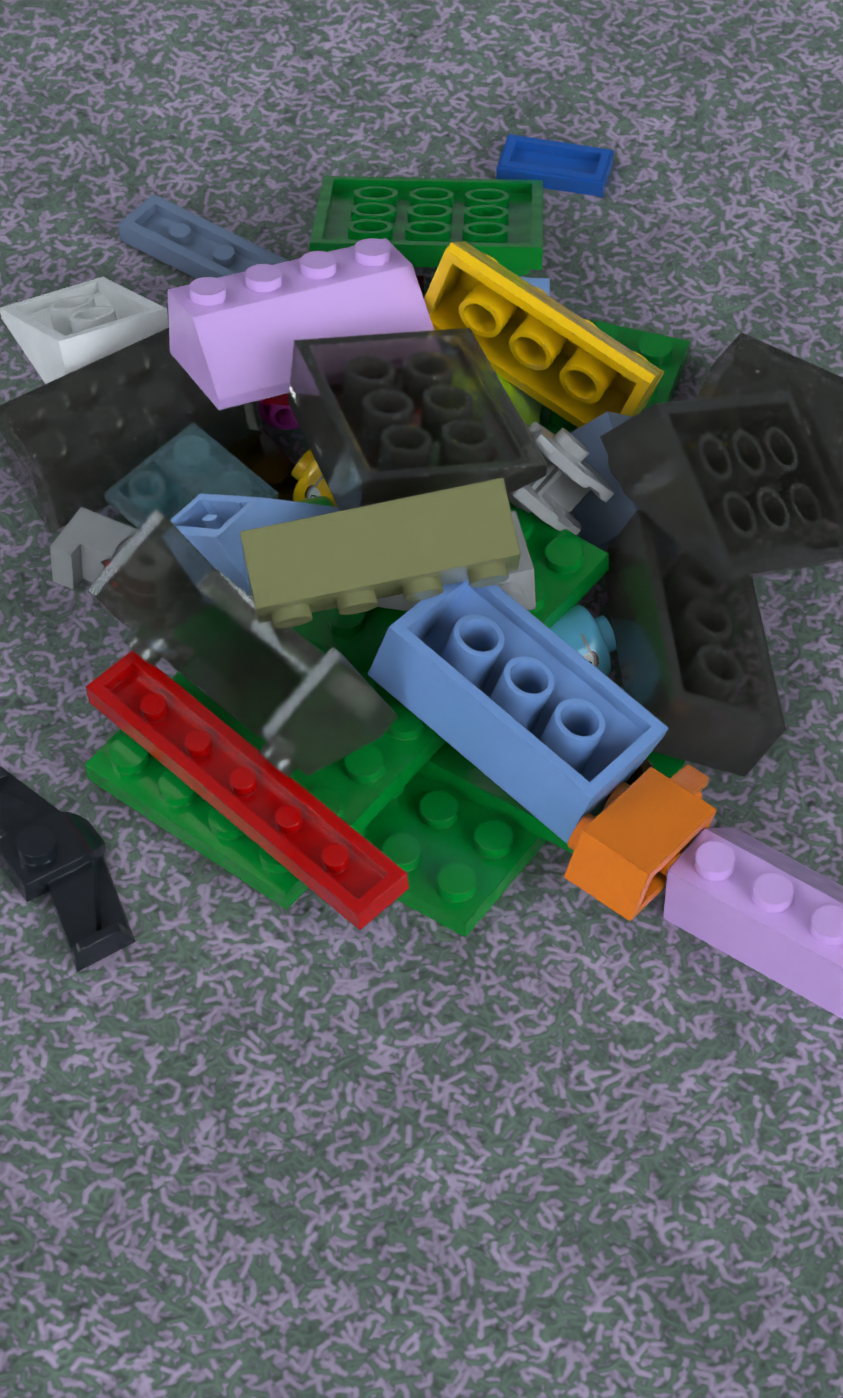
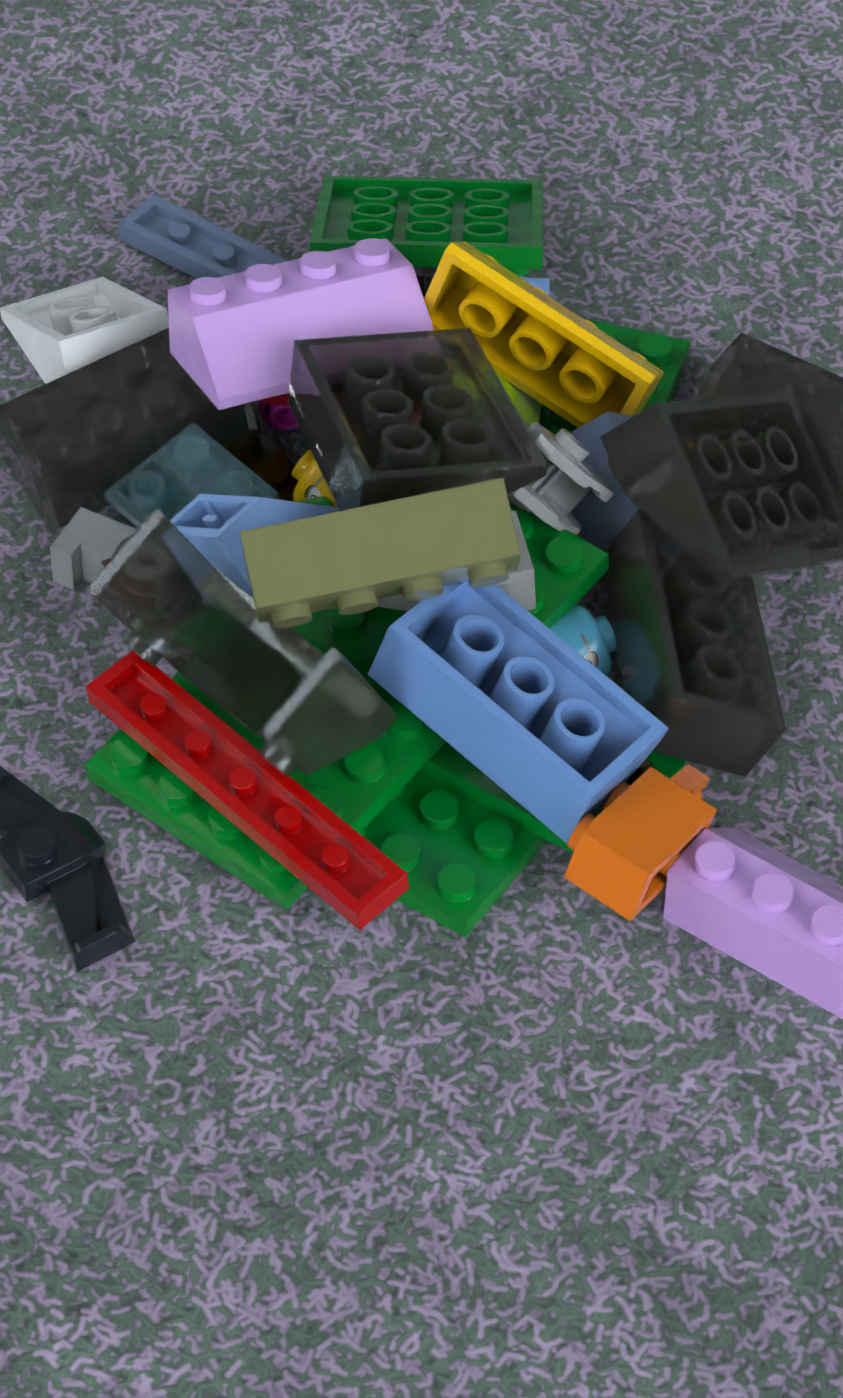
(558, 164): blue tile -> none

